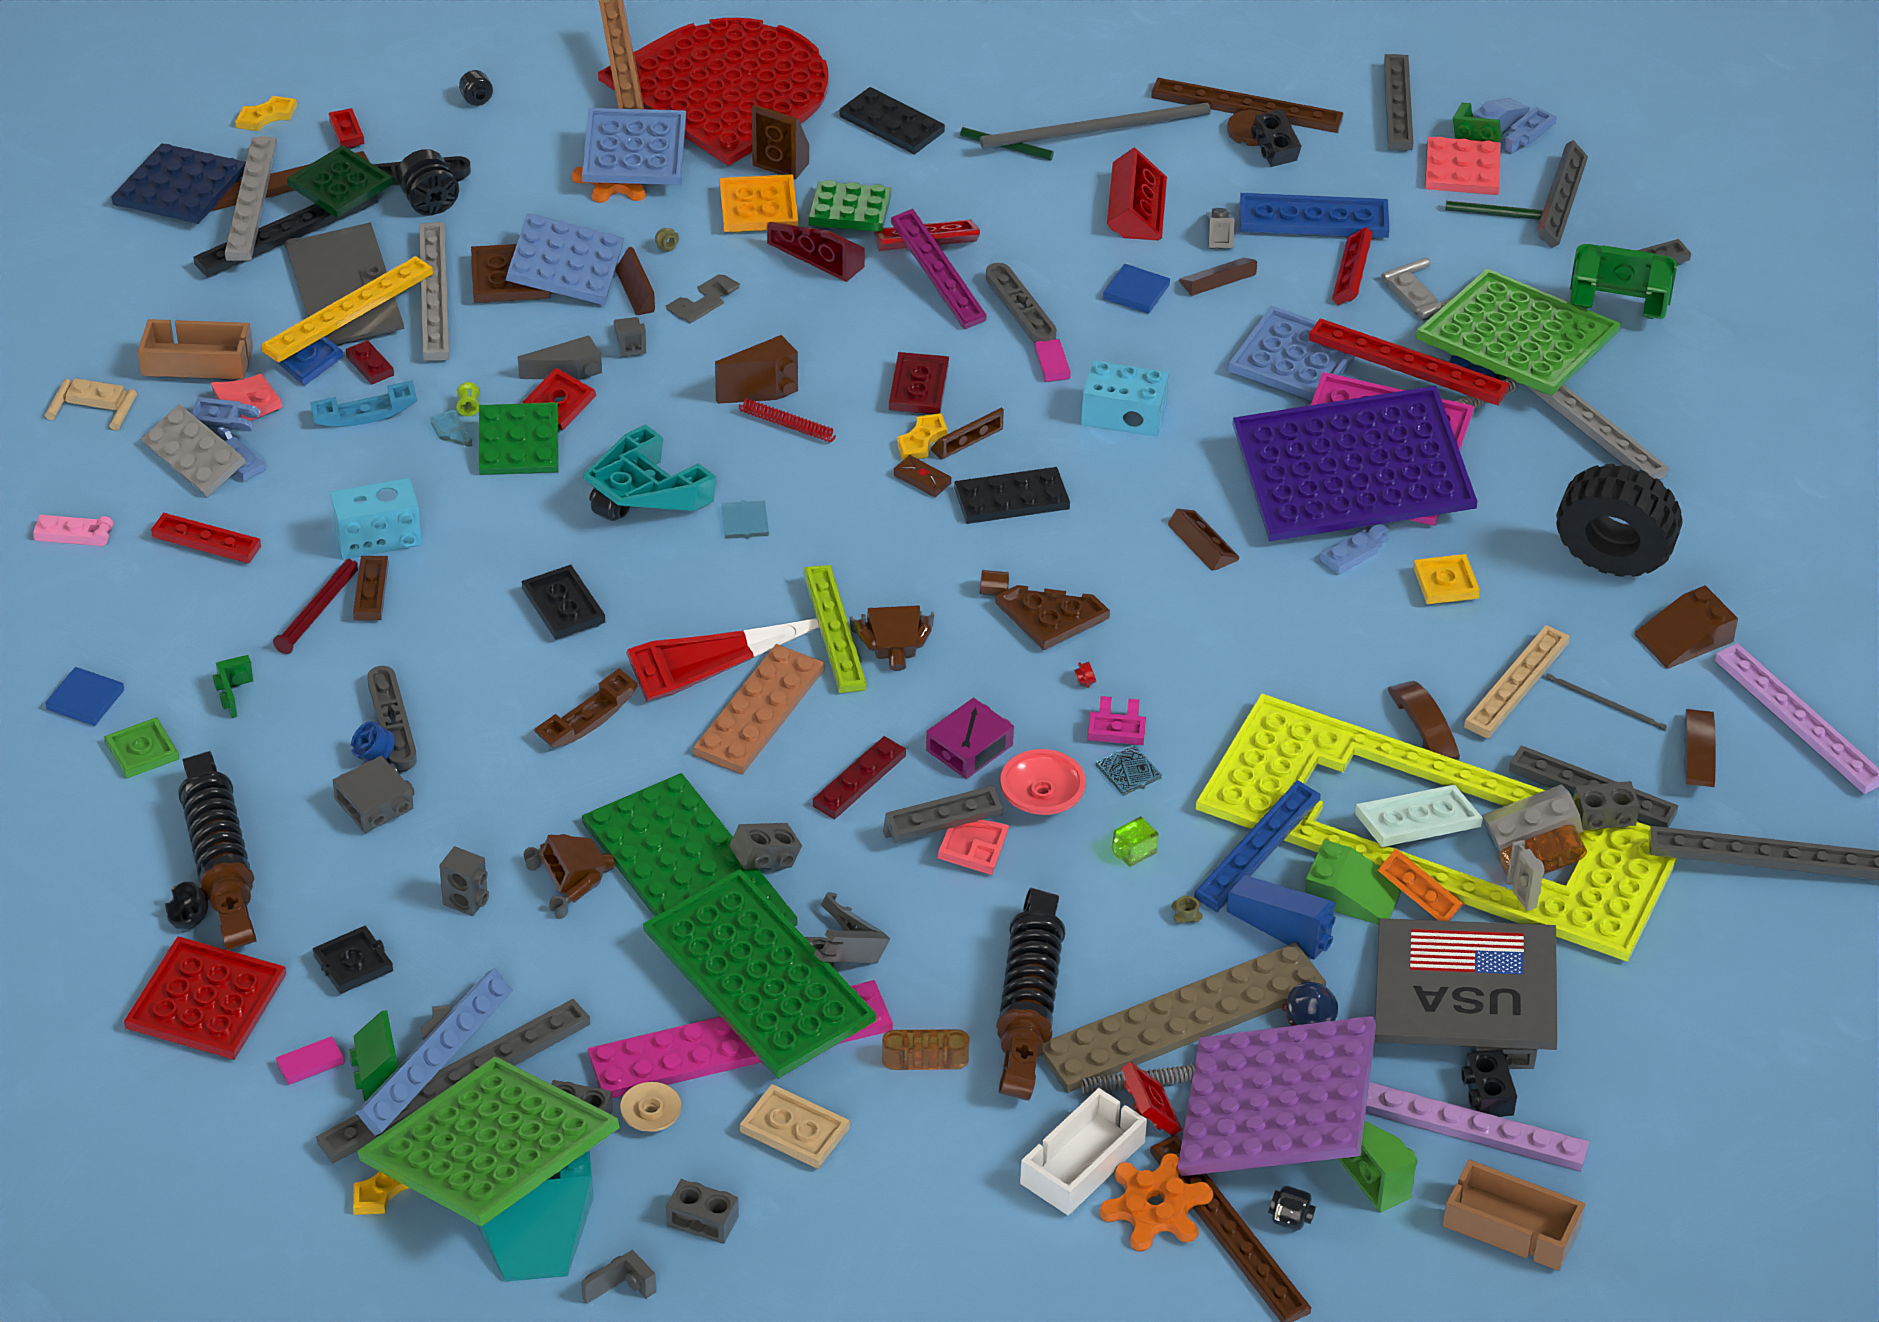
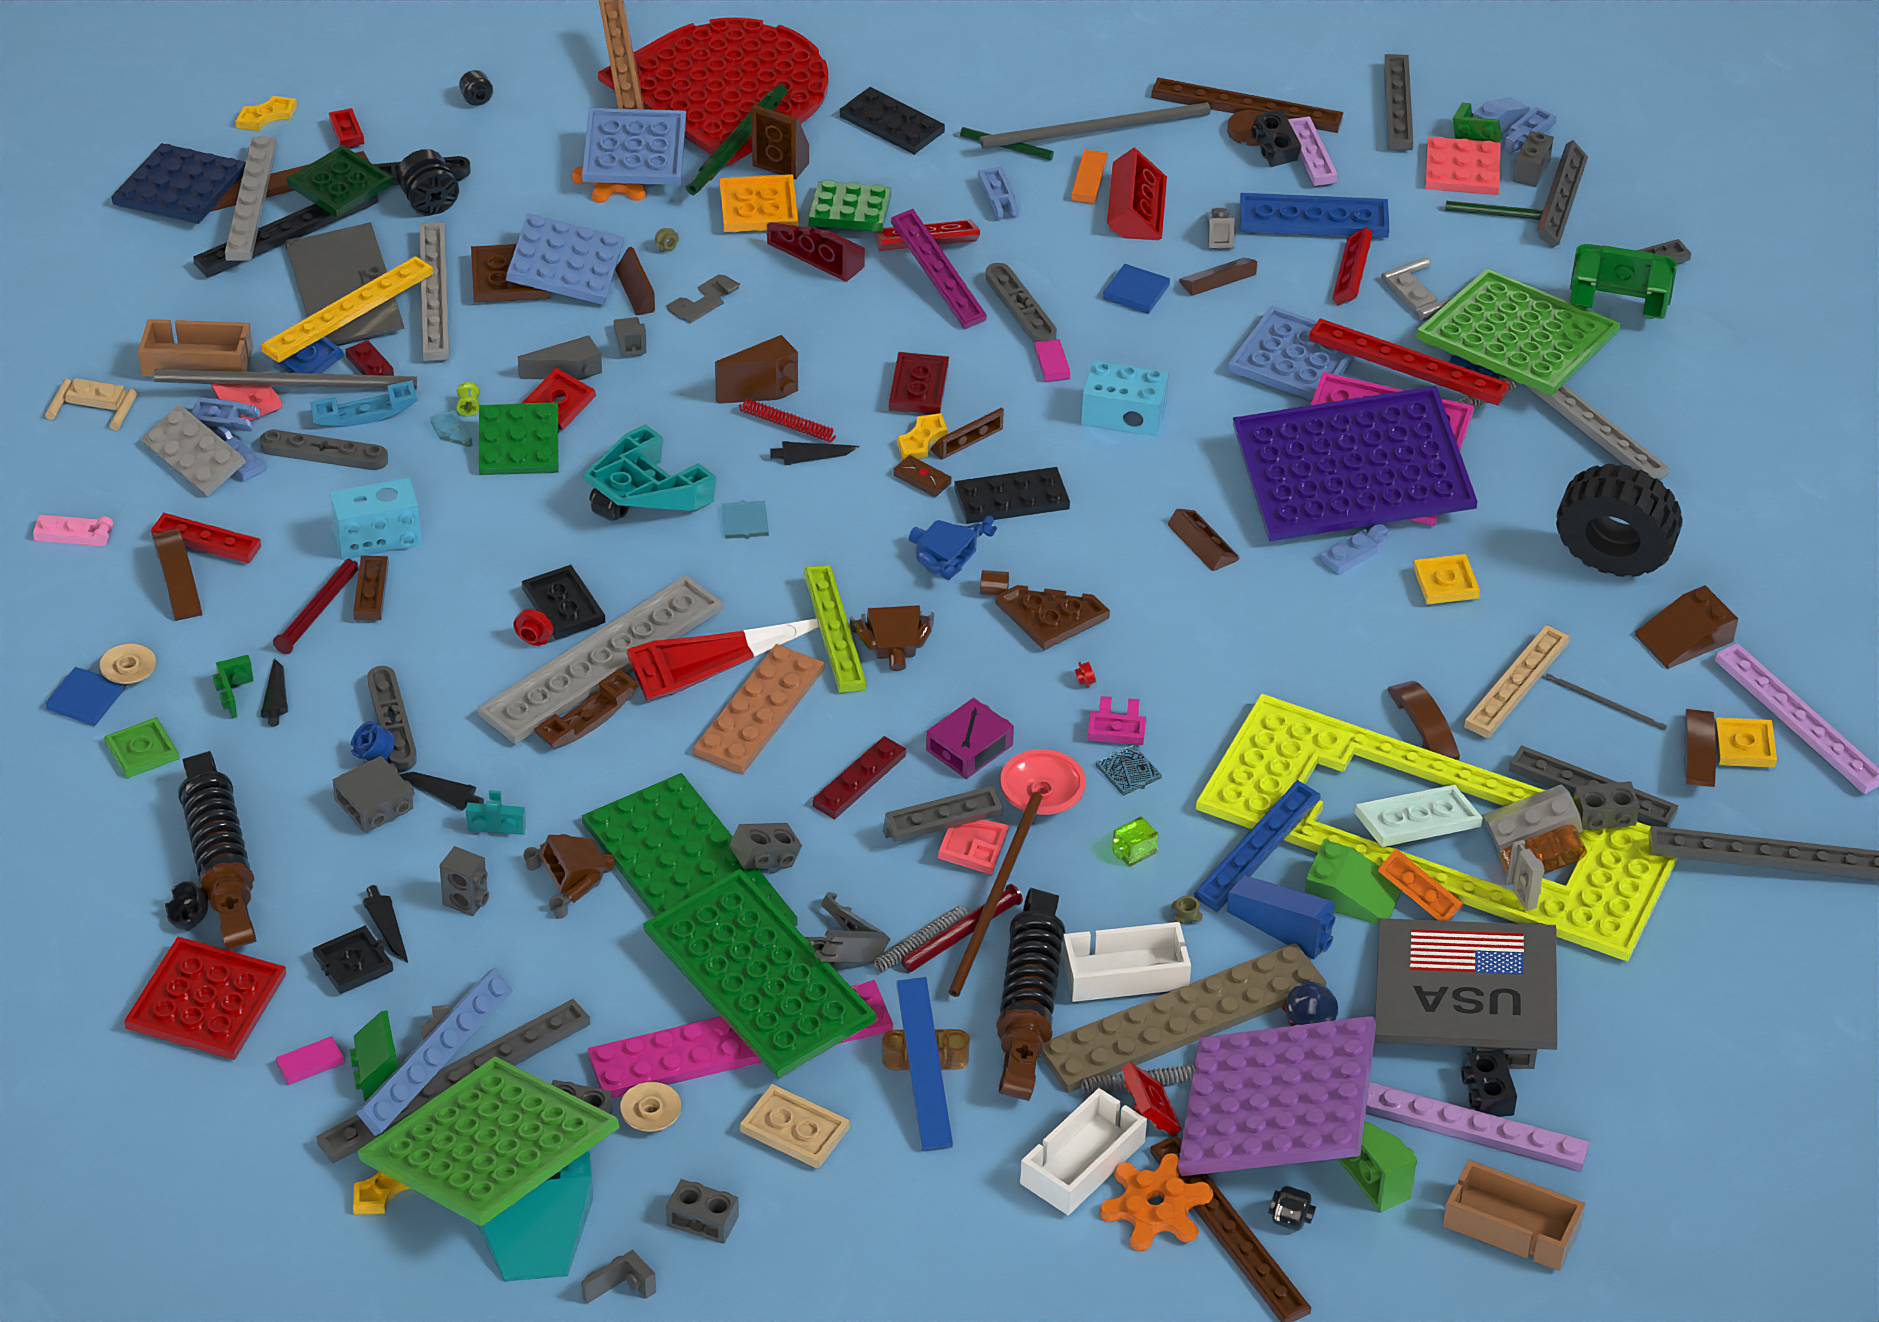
(128, 663): none -> tan dish
(177, 574): none -> reddish brown slope
(275, 698): none -> black bar
(279, 379): none -> dark grey piece
(336, 450): none -> dark grey piece
(383, 915): none -> black bar
(446, 790): none -> black bar
(495, 817): none -> teal plate
(533, 627): none -> red plate
(579, 670): none -> light grey plate
(733, 142): none -> dark green piece
(802, 452): none -> black bar
(887, 953): none -> light grey piece
(924, 1064): none -> blue tile
(948, 546): none -> blue torso
(958, 931): none -> dark red axle
(995, 895): none -> reddish brown piece
(998, 191): none -> medium blue hinge
(1089, 176): none -> orange tile
(1126, 961): none -> white piece
(1313, 152): none -> lavender plate
(1533, 158): none -> dark grey brick
(1745, 742): none -> yellow plate

